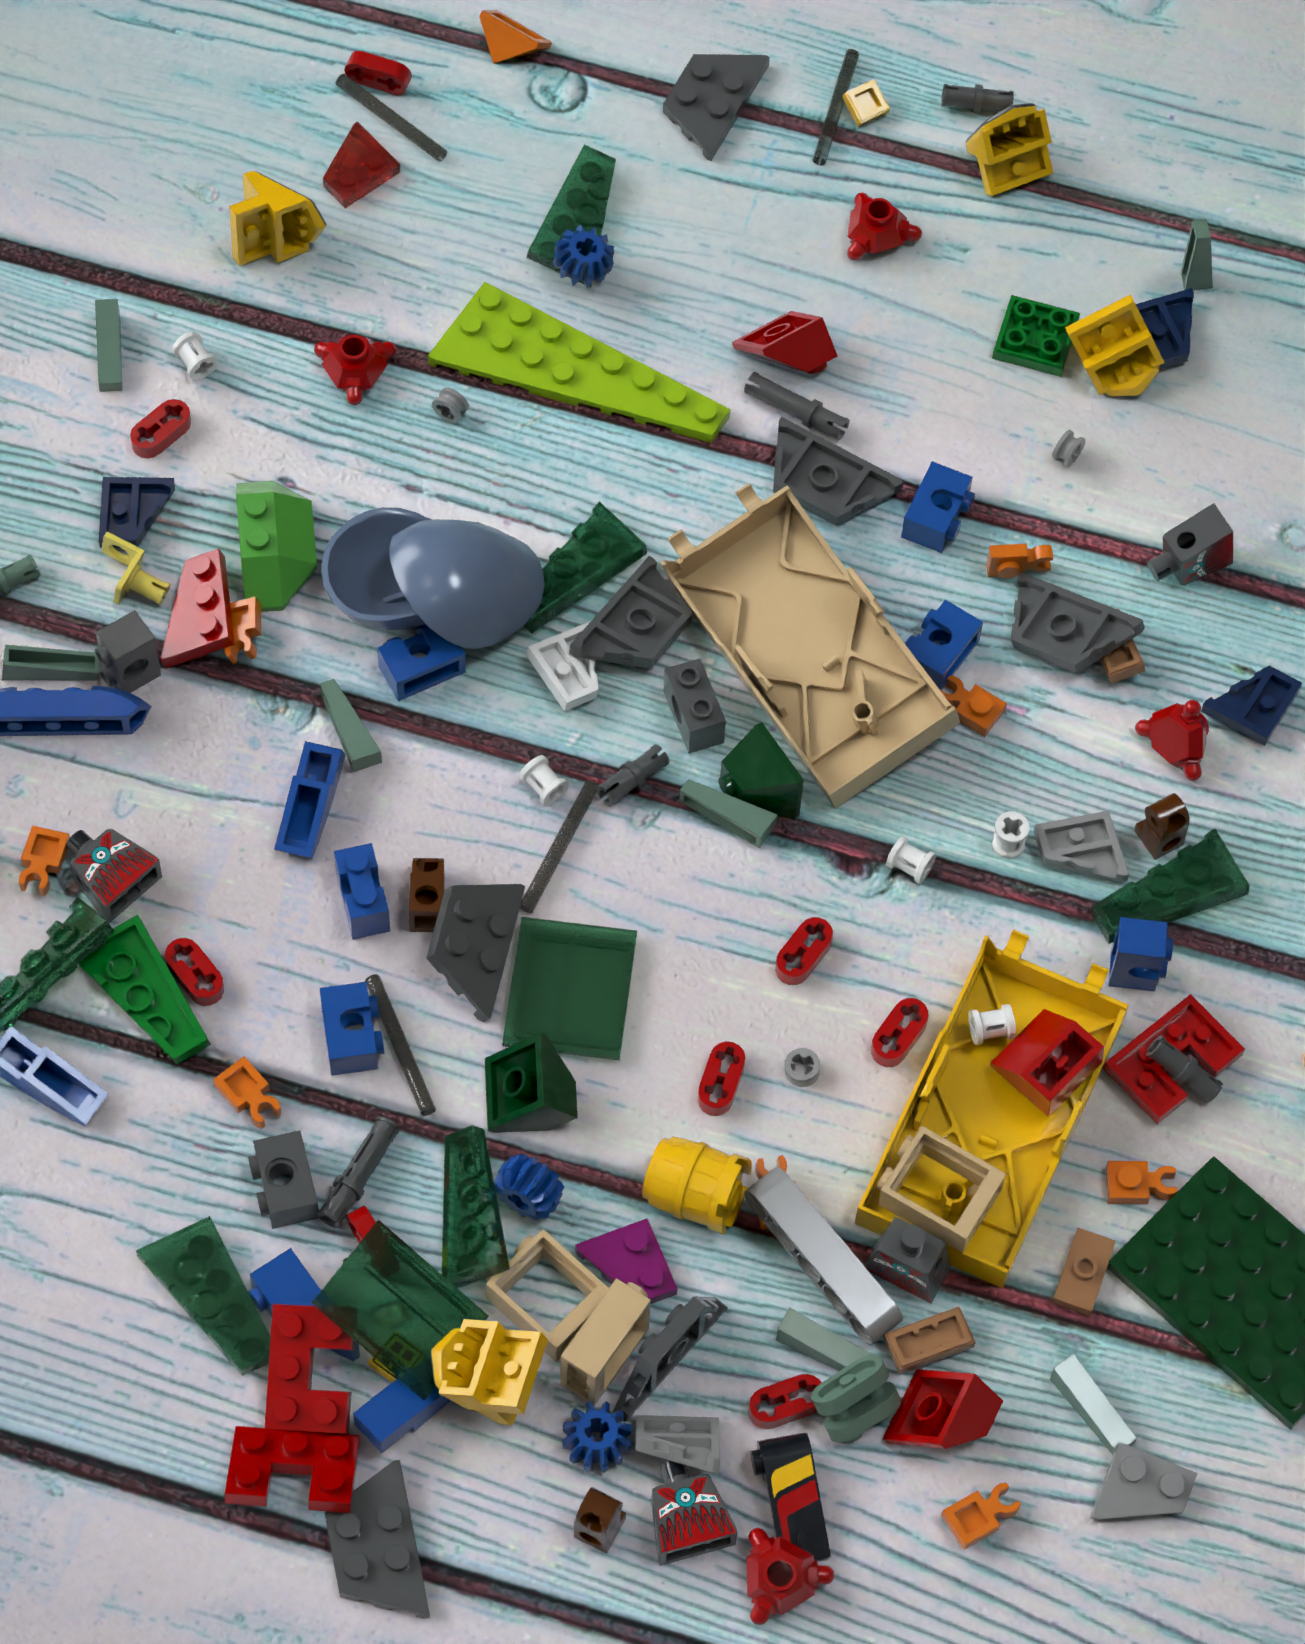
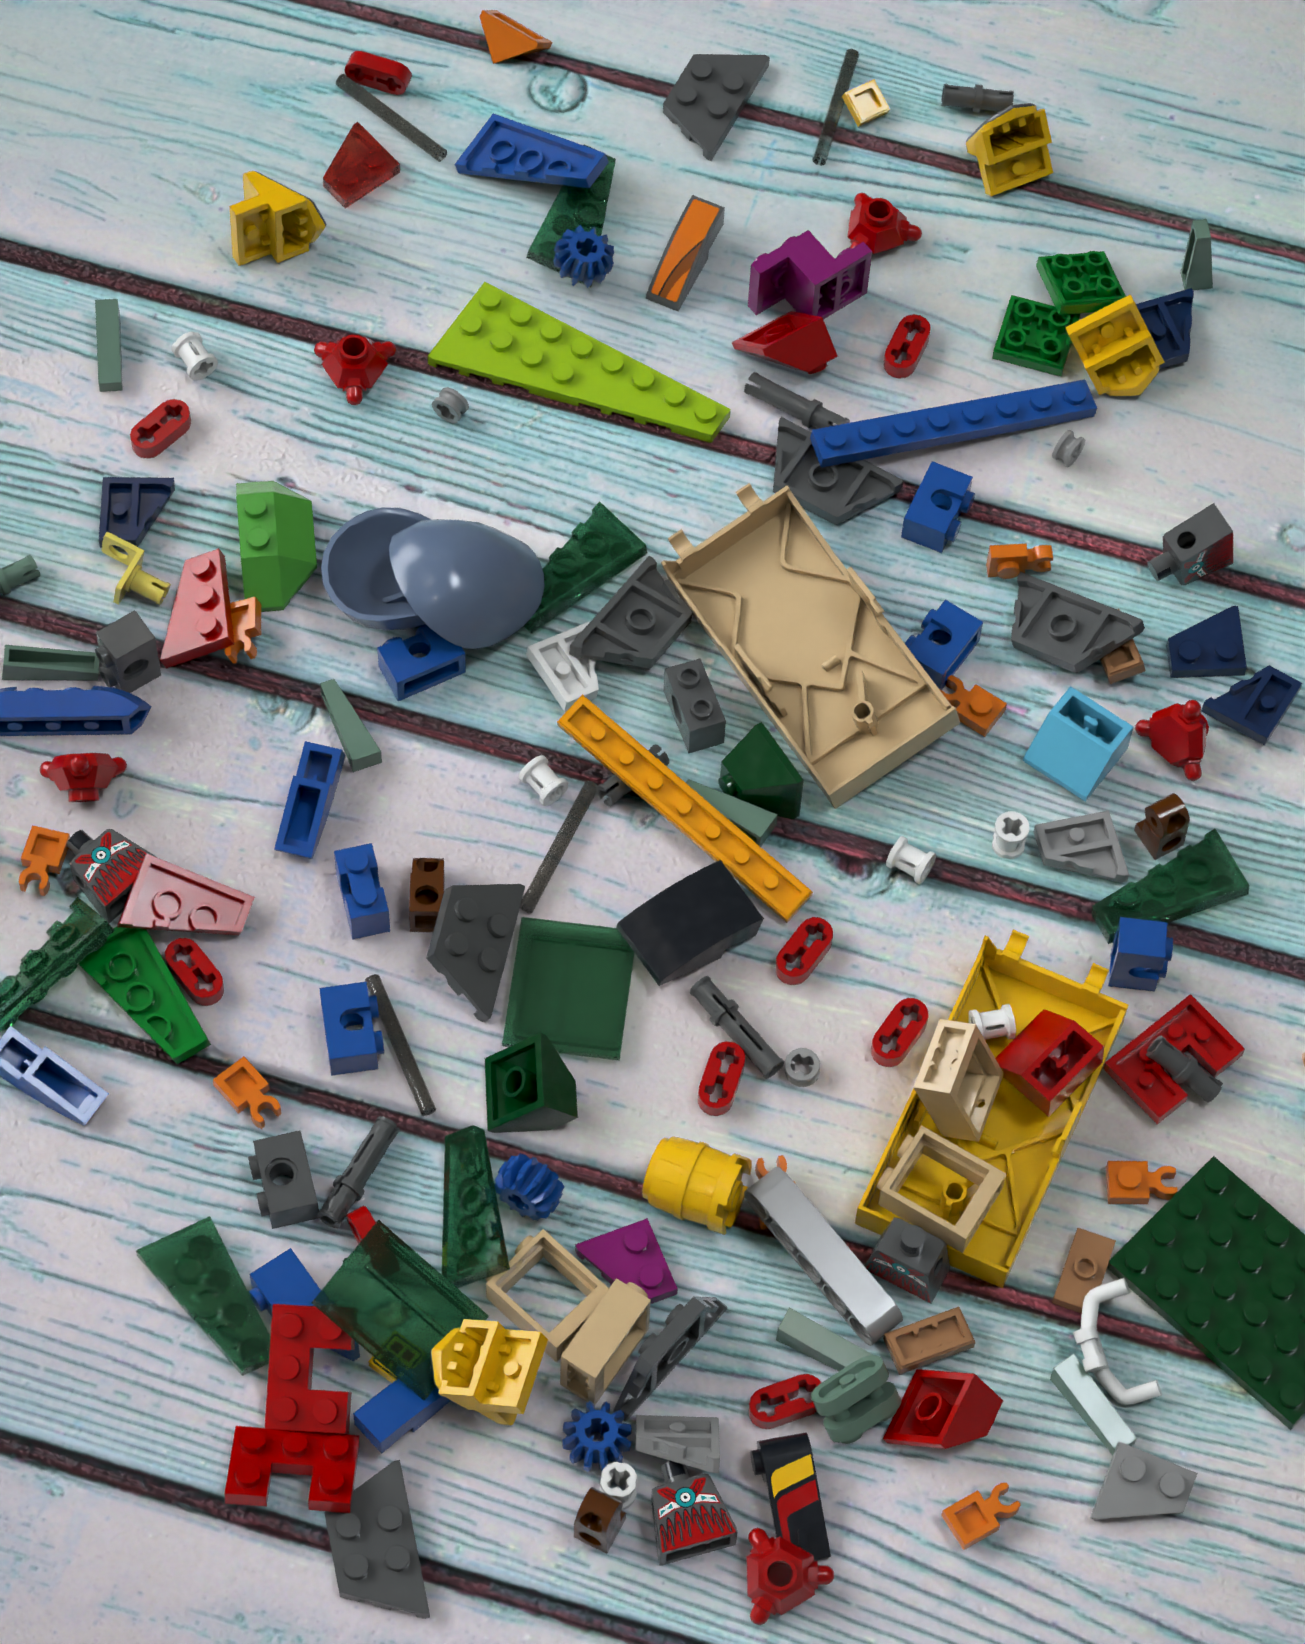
(83, 774): none -> red rock
(183, 901): none -> wing
(528, 154): none -> blue wing
(621, 1474): none -> white bush
(684, 808): none -> light orange tile
(686, 253): none -> slope
(690, 923): none -> black slope
(726, 1015): none -> dark grey pin
(809, 277): none -> magenta bracket
(913, 348): none -> red beam
(953, 423): none -> blue plate
(956, 1078): none -> tan window
(1078, 743): none -> medium azure slope
(1079, 281): none -> green tile
(1093, 1352): none -> white piece
(1209, 648): none -> dark blue wing

